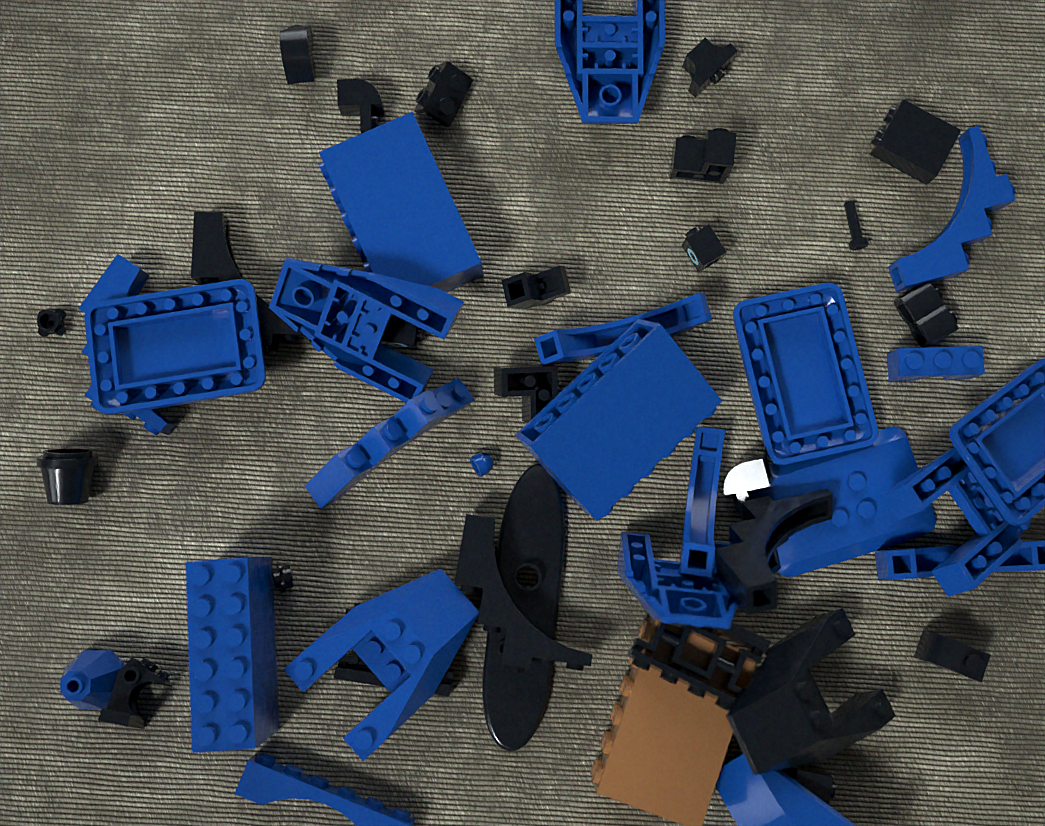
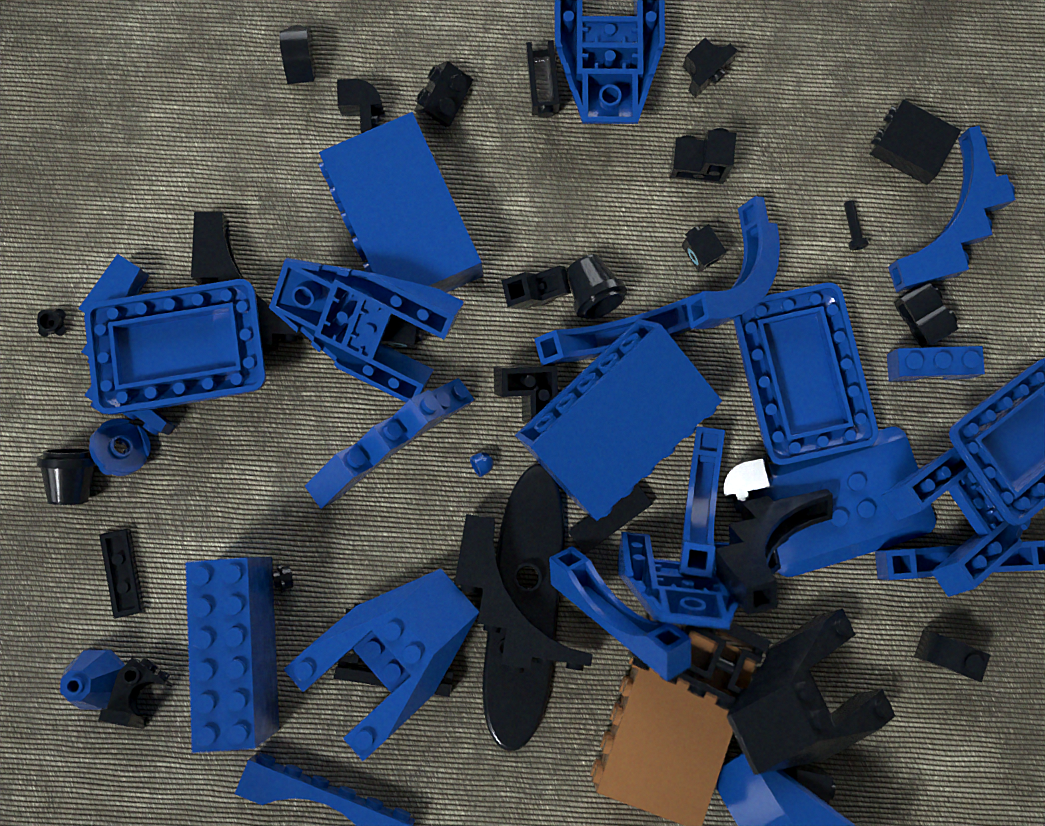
(111, 461): none -> blue plate
(122, 573): none -> black tile
(543, 80): none -> black window
(591, 532): none -> black tile
(594, 287): none -> black piece
(655, 643): none -> blue arch
(756, 276): none -> blue arch

